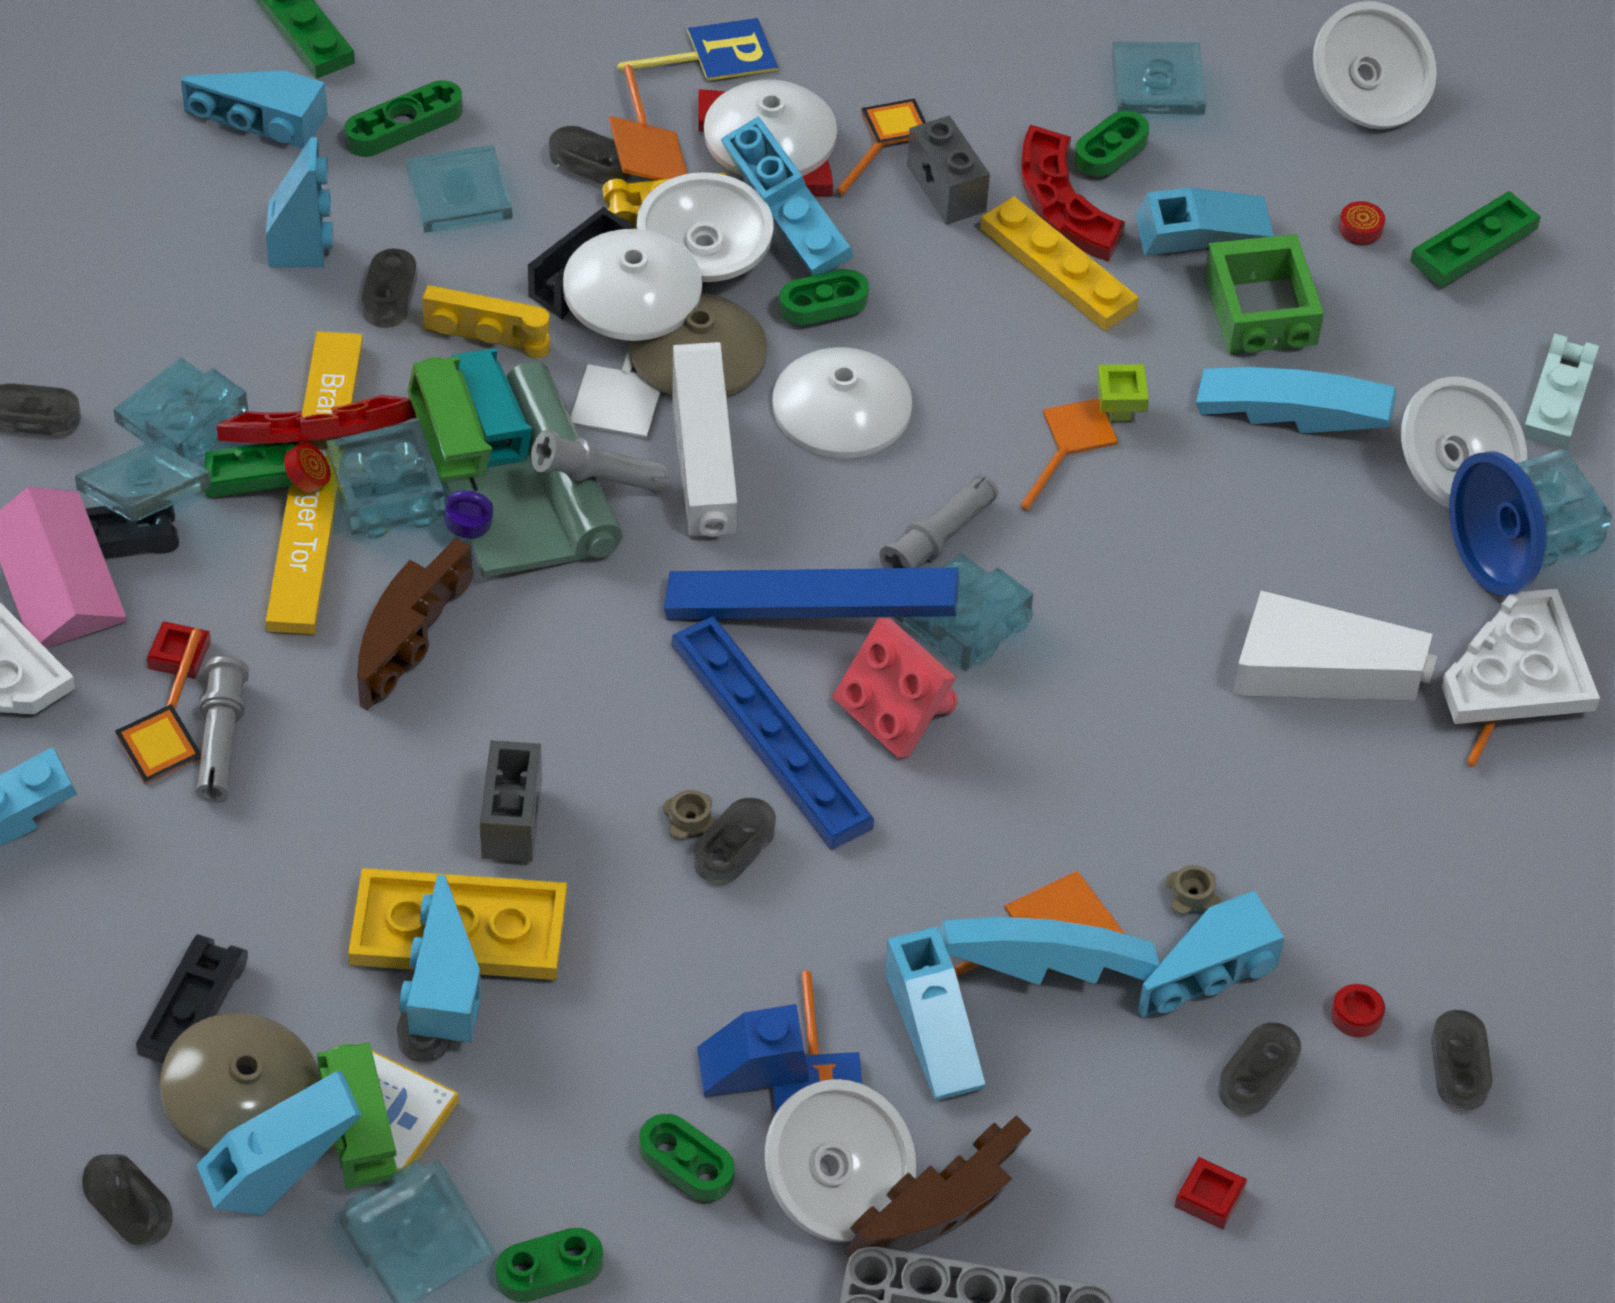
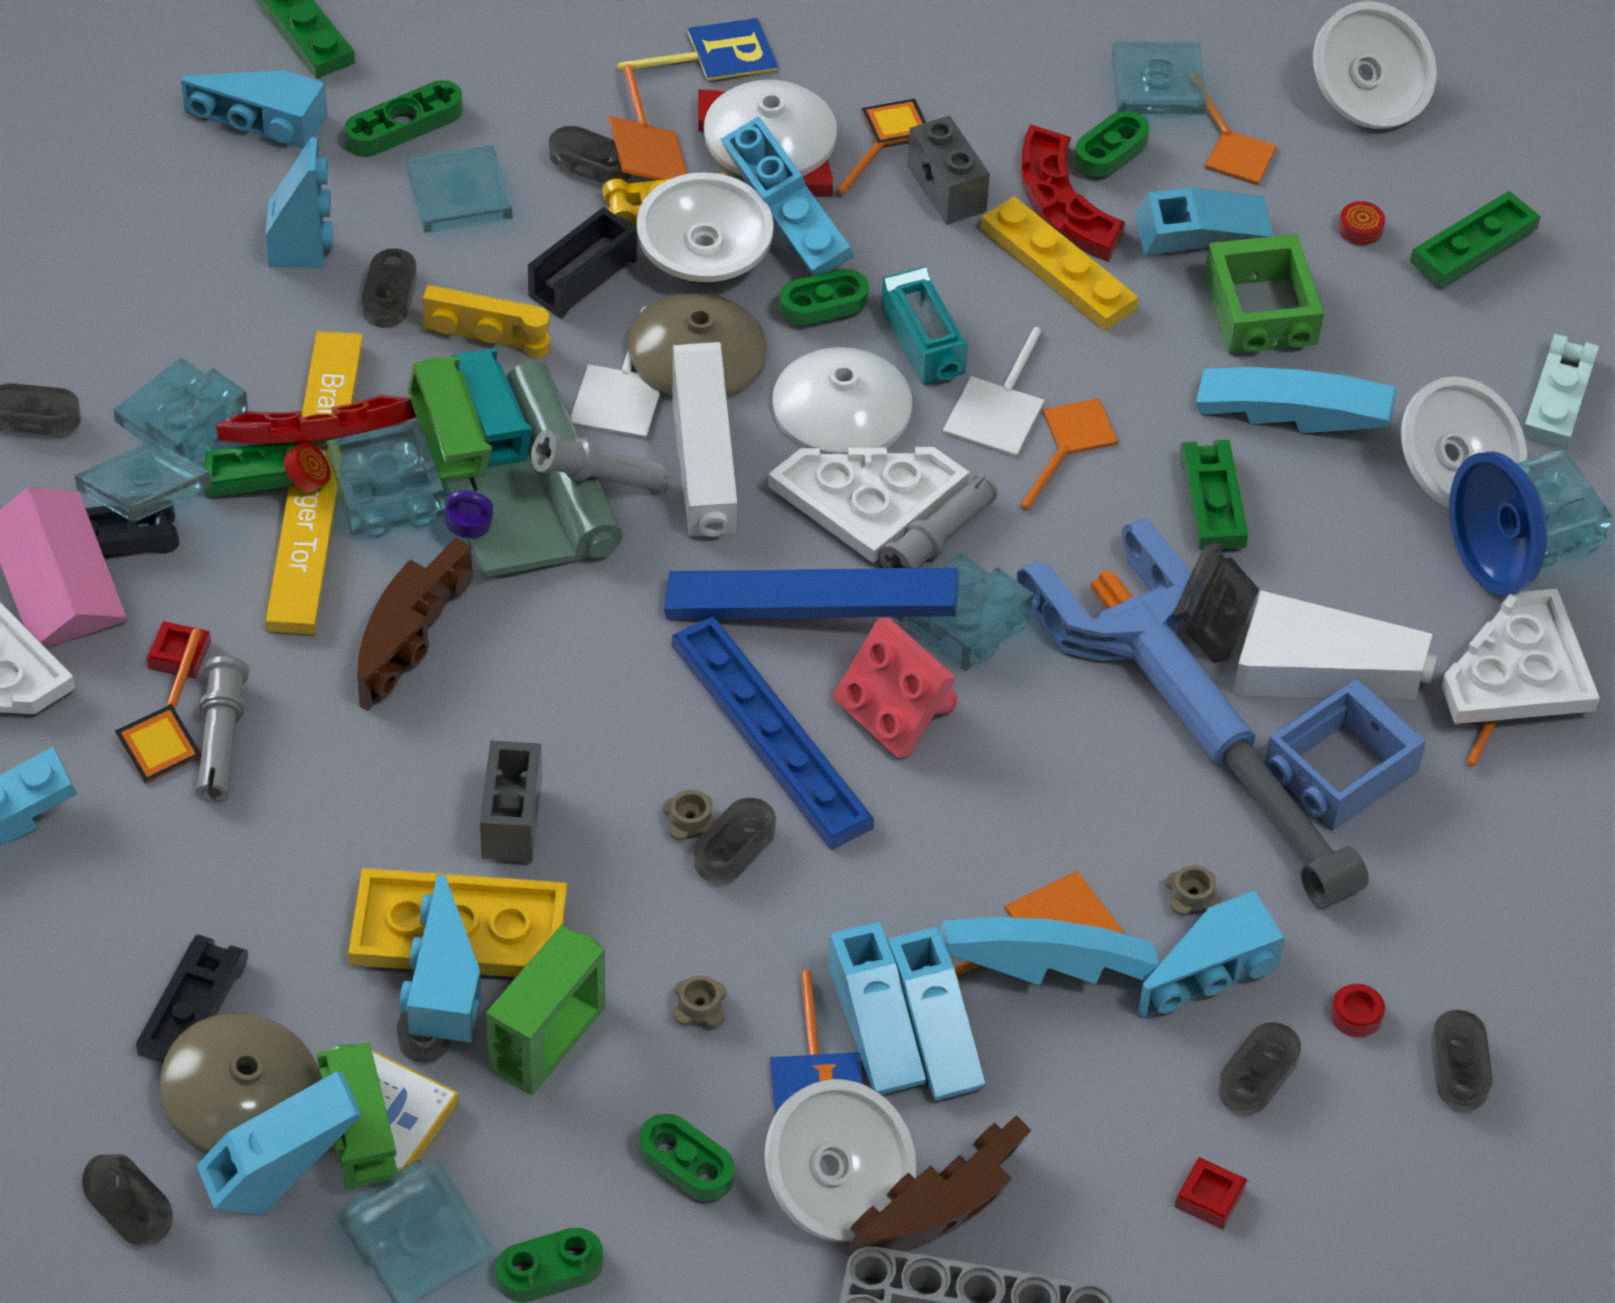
(546, 1009): none -> bright green window
(632, 284): white dish -> none
(699, 990): none -> dark tan plate
(754, 1052): blue slope -> none
(867, 493): none -> white plate
(875, 1007): none -> medium azure slope
(923, 326): none -> teal window
(995, 413): none -> white piece
(1122, 390): lime tile -> none
(1147, 632): none -> medium blue piece
(1214, 494): none -> green plate
(1216, 603): none -> clear smoke plate
(1236, 153): none -> orange piece
(1370, 722): none -> medium blue window

